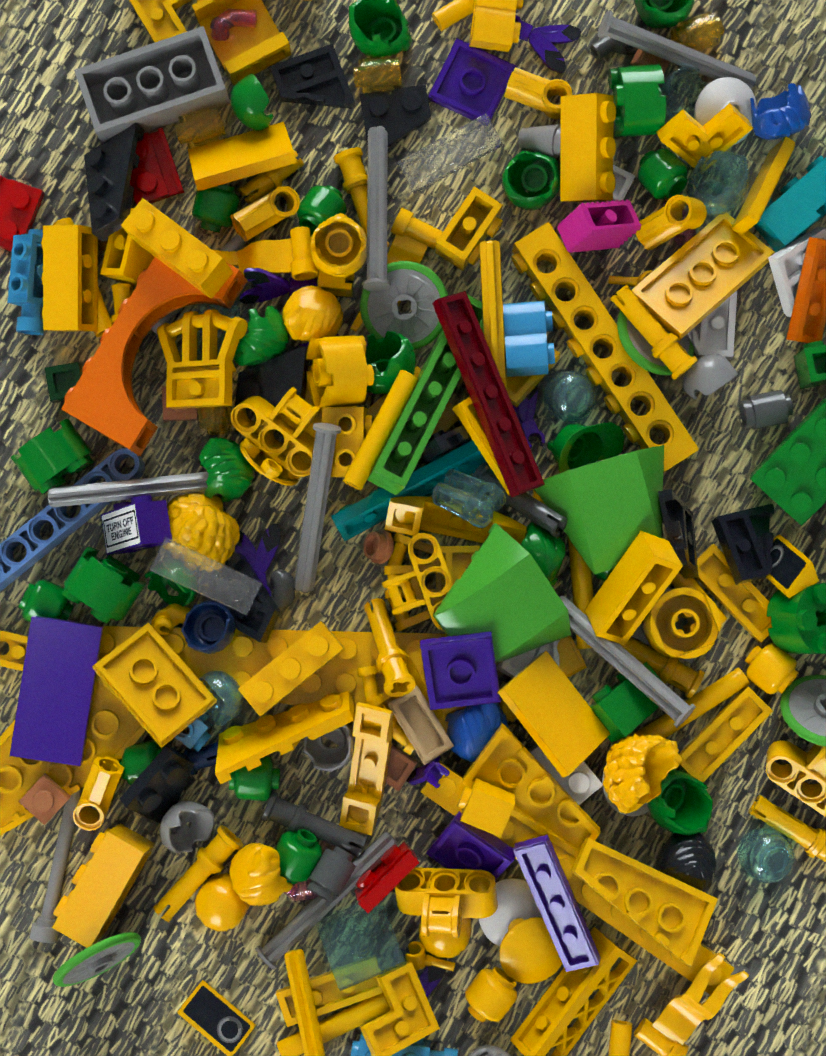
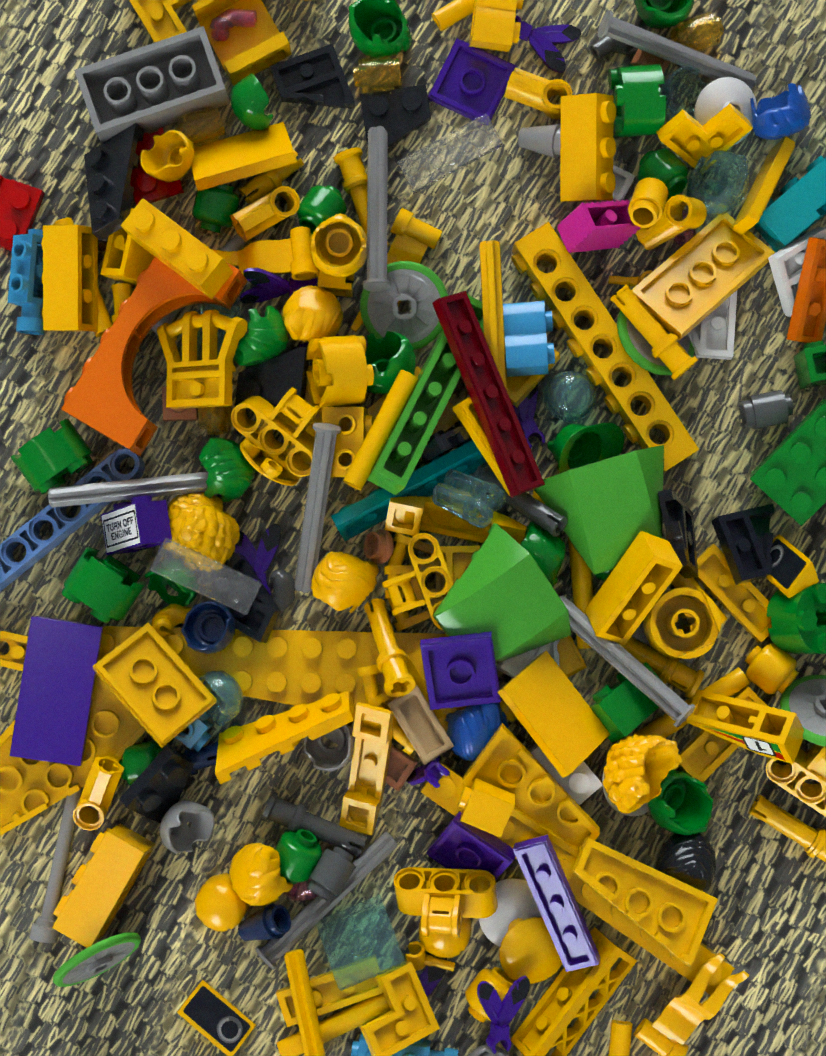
(44, 600): green head -> none
(44, 799): nougat plate -> none
(61, 379): dark green plate -> none
(169, 157): none -> yellow hair
(208, 861): yellow pin -> none
(256, 783): green head -> none
(265, 924): none -> dark blue cone
(291, 668): yellow brick -> none
(343, 580): none -> yellow hair
(376, 885): red plate -> none
(470, 225): yellow brick -> none
(500, 1011): none -> dark purple piece
(537, 173): green hair -> none
(647, 202): none -> yellow brick
(708, 375): light grey hair -> none
(749, 725): none -> yellow slope
(765, 855): clear light blue hair -> none

